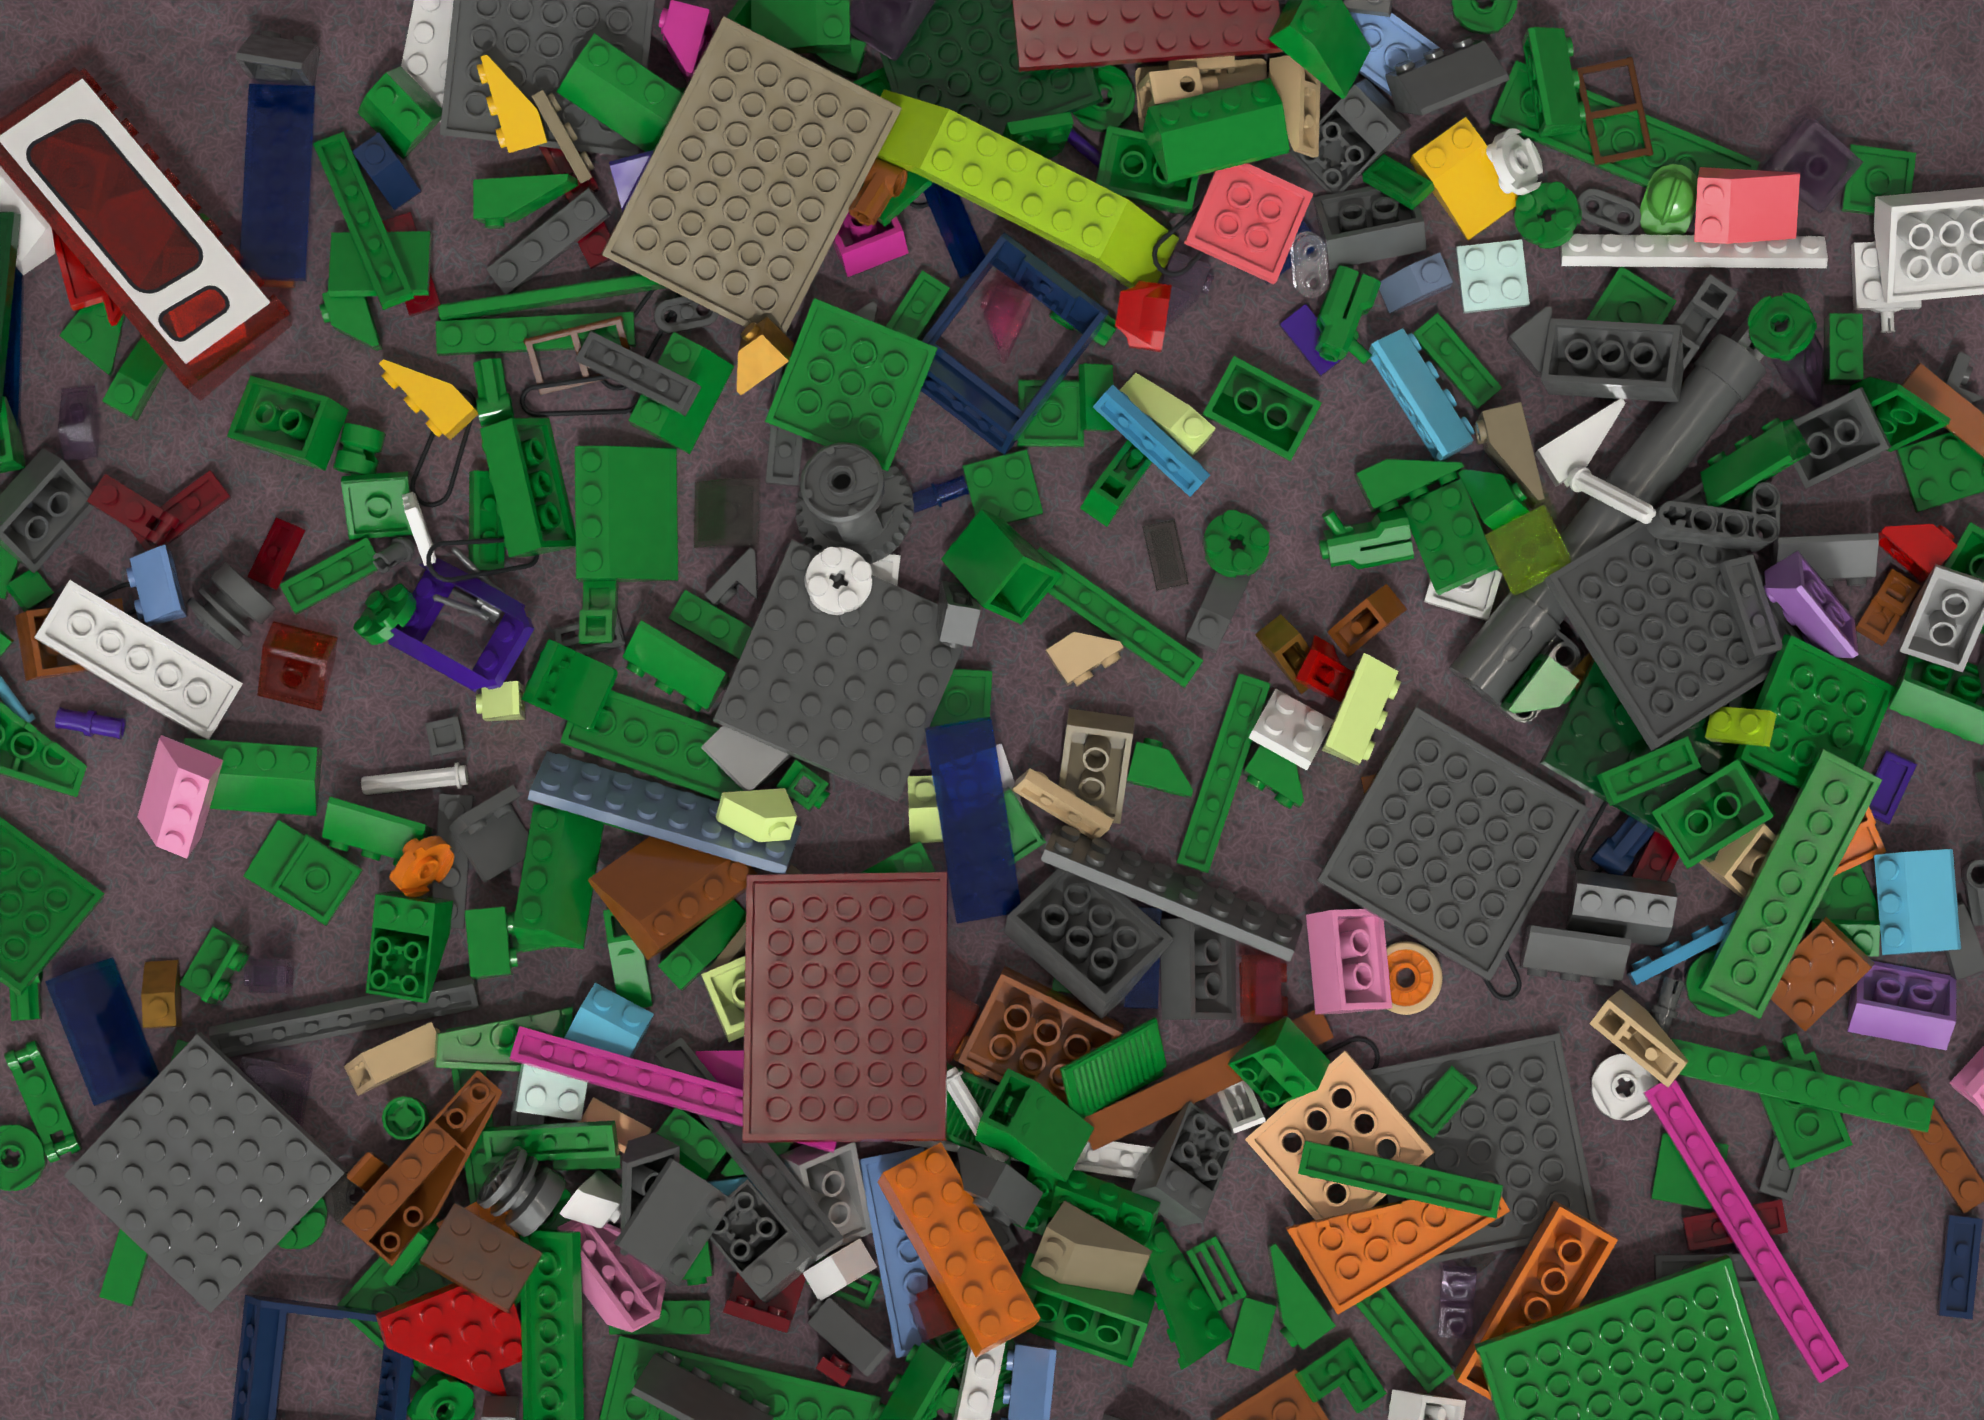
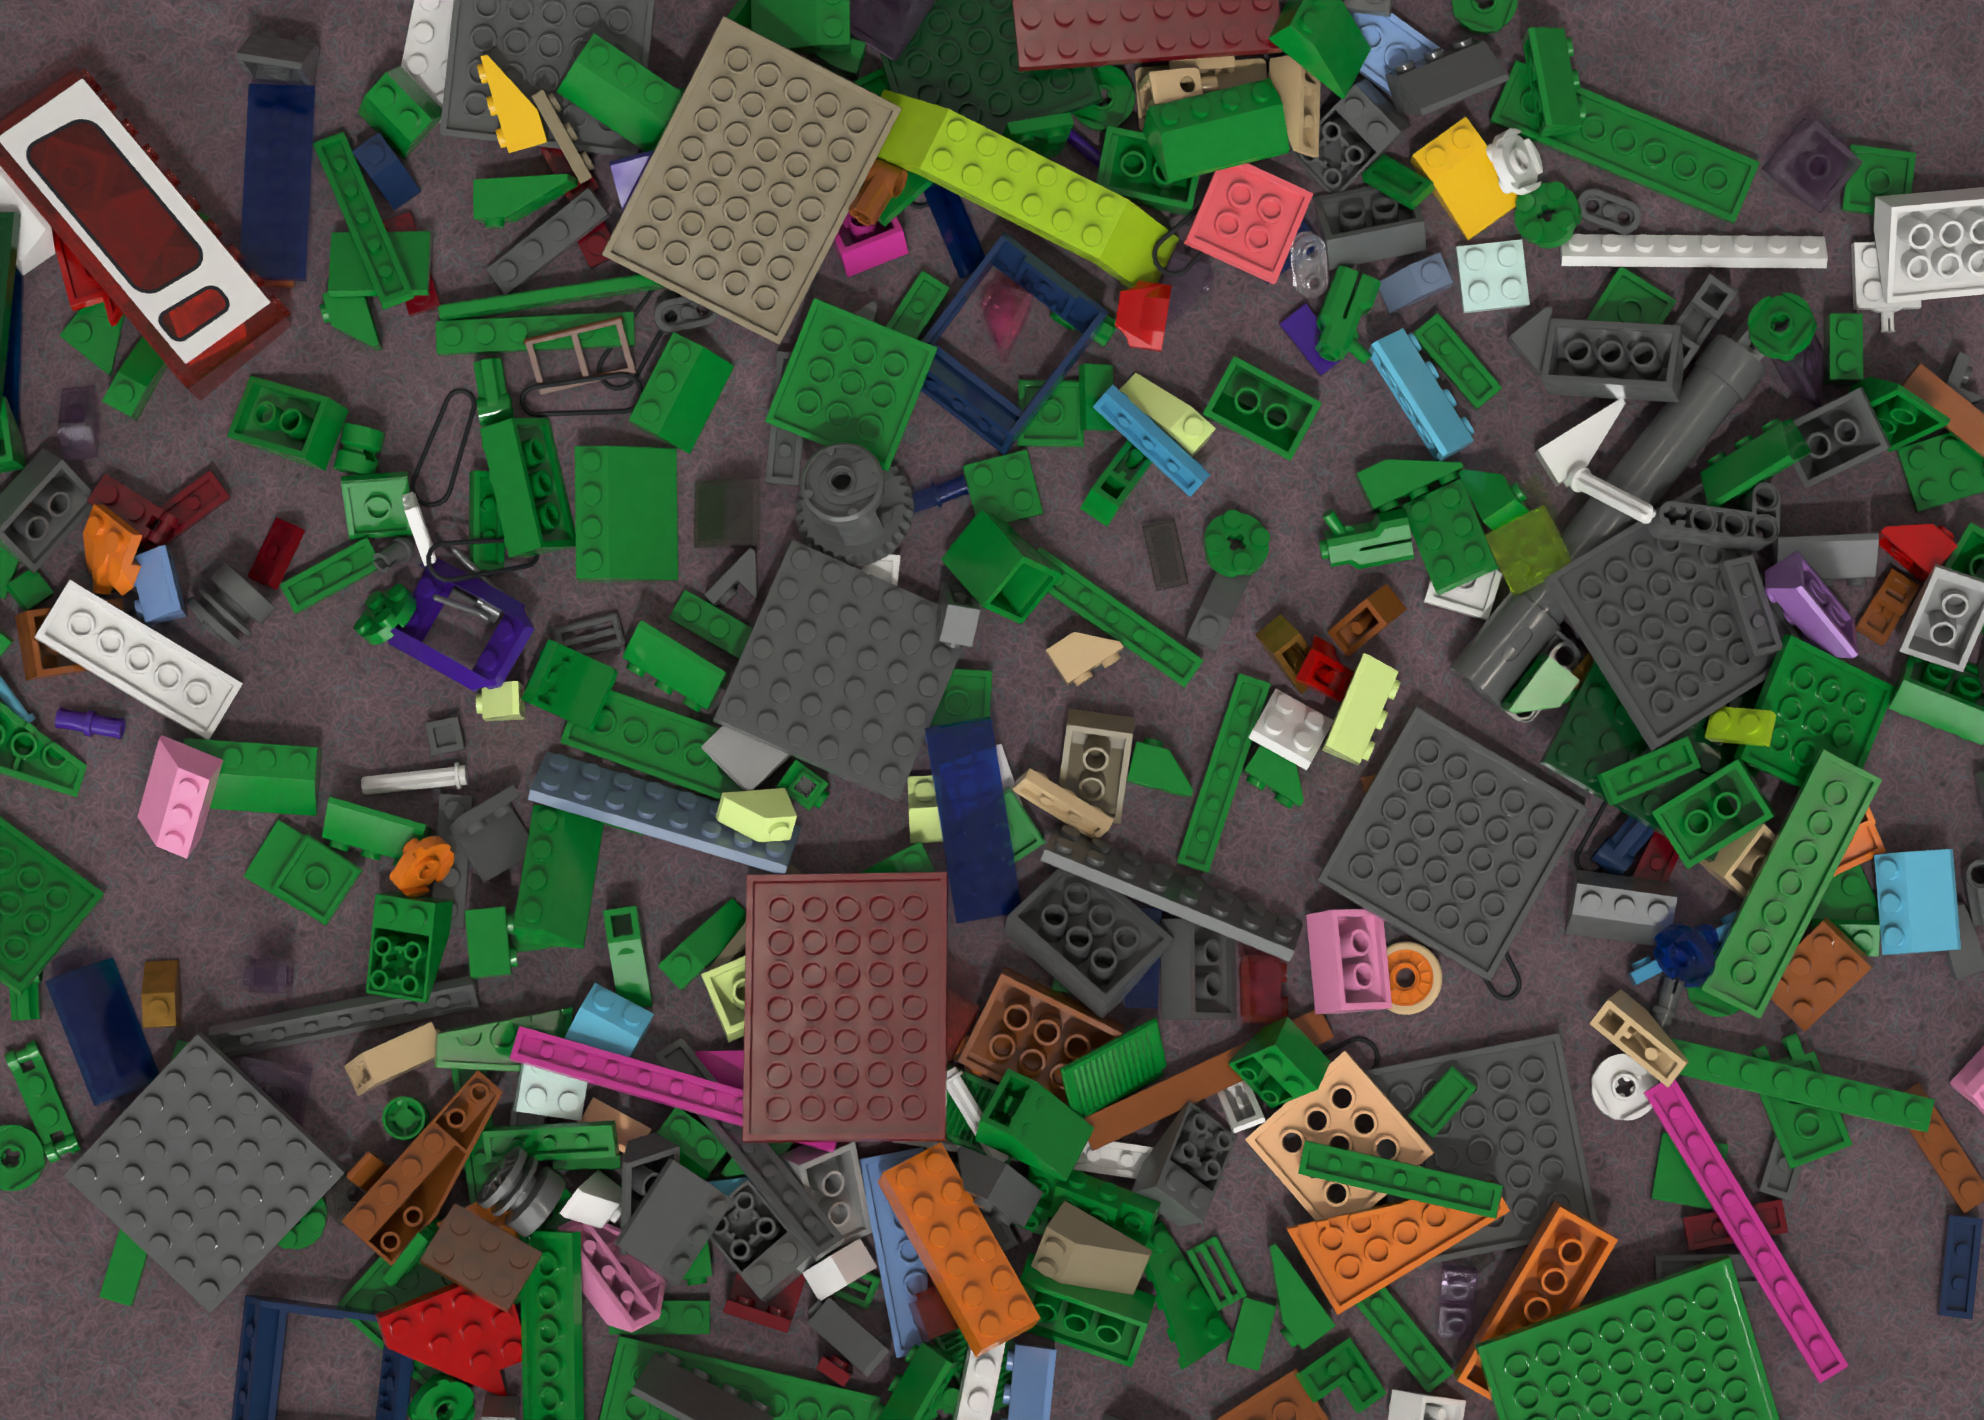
(110, 551): none -> orange plate
(214, 966): green bracket -> none
(296, 665): clear red slope -> none
(439, 400): yellow slope -> none
(599, 612): green slope -> none
(638, 373): dark grey plate -> none
(667, 890): dark orange slope -> none
(686, 34): dark pink slope -> none
(761, 353): slope -> none
(820, 587): white plate -> none
(1509, 446): dark tan slope -> none
(1574, 955): dark grey slope -> none
(1638, 106): reddish brown window -> none
(1669, 201): bright green piece -> none
(1686, 954): none -> clear blue tile
(1746, 205): coral slope -> none
(1895, 777): dark purple tile -> none
(1904, 1005): medium lavender slope -> none

